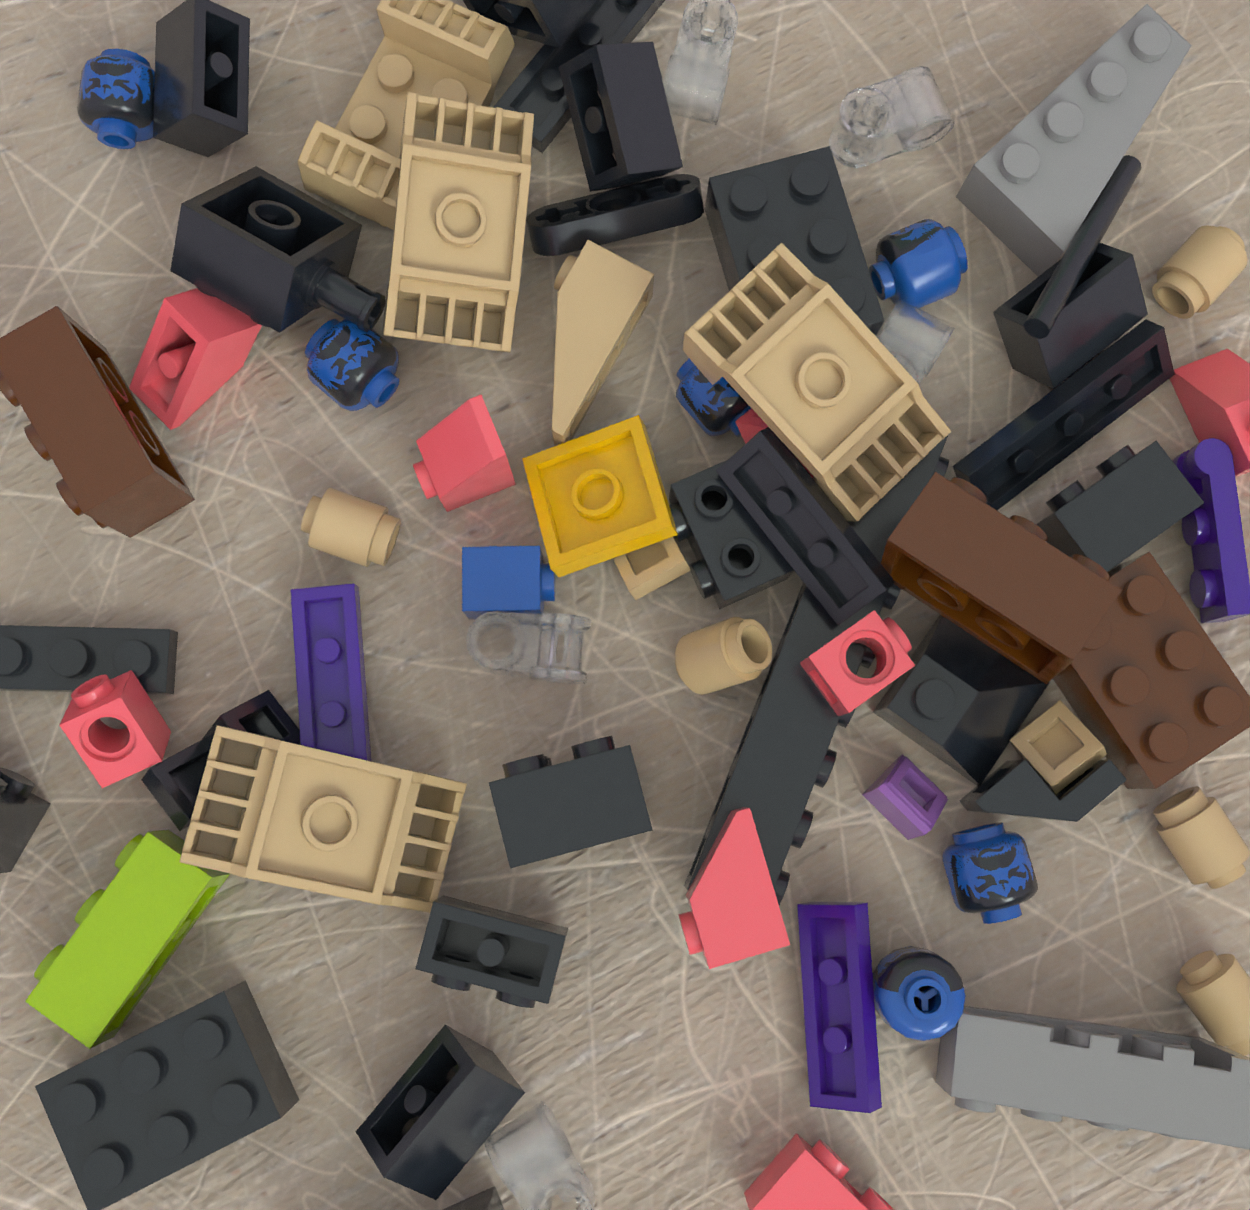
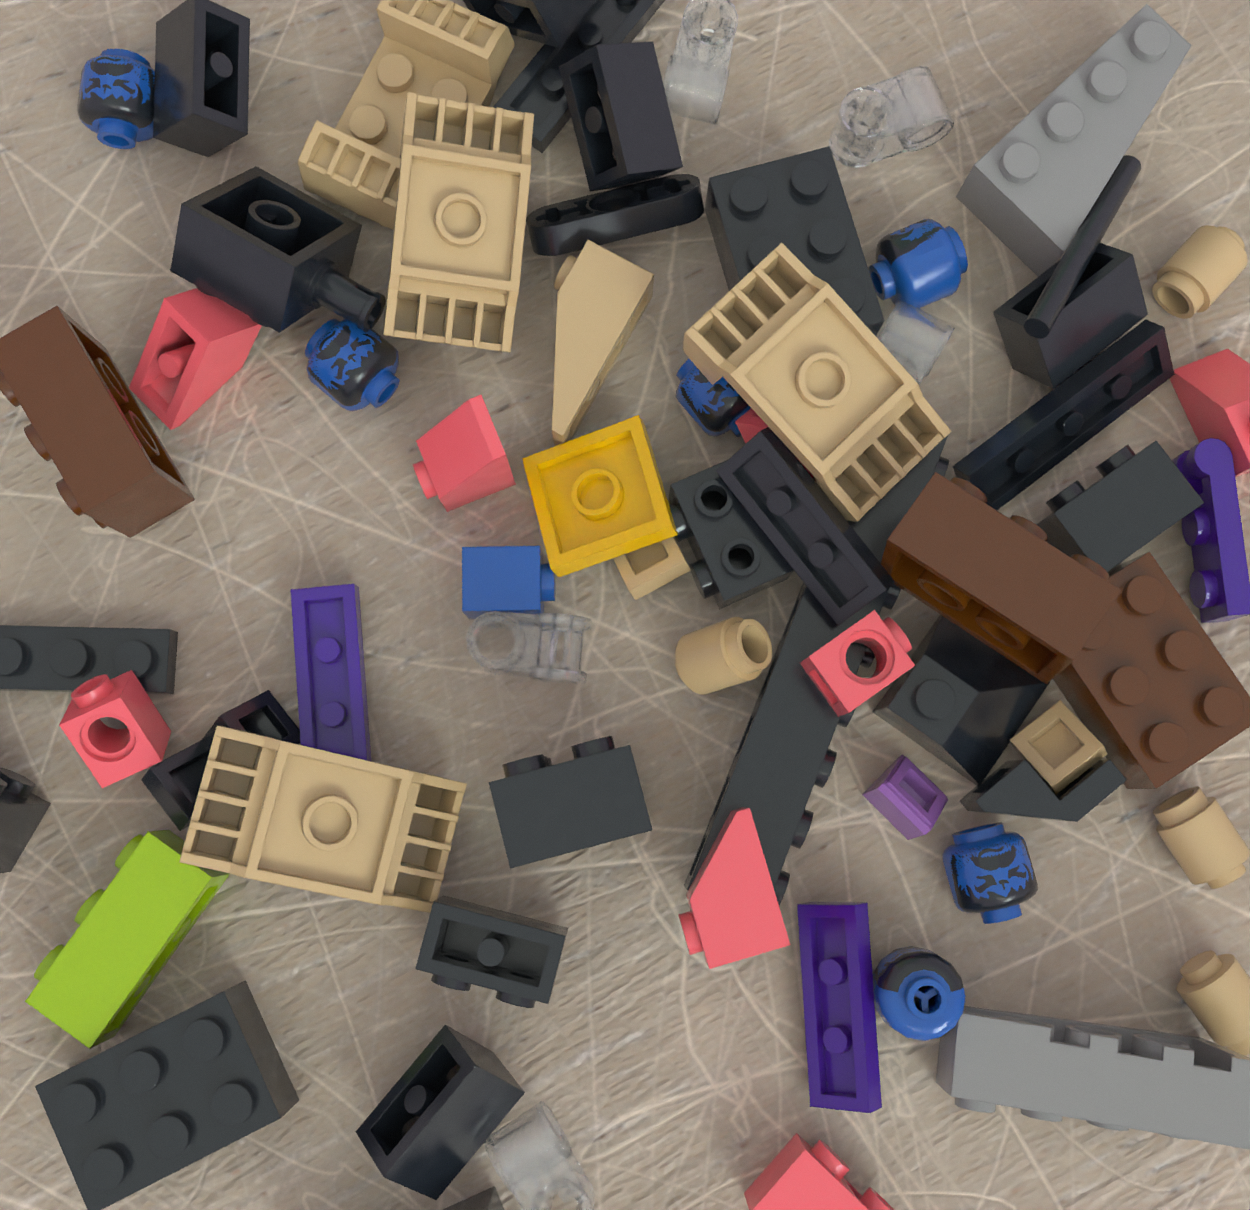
(350, 528): tan brick -> none

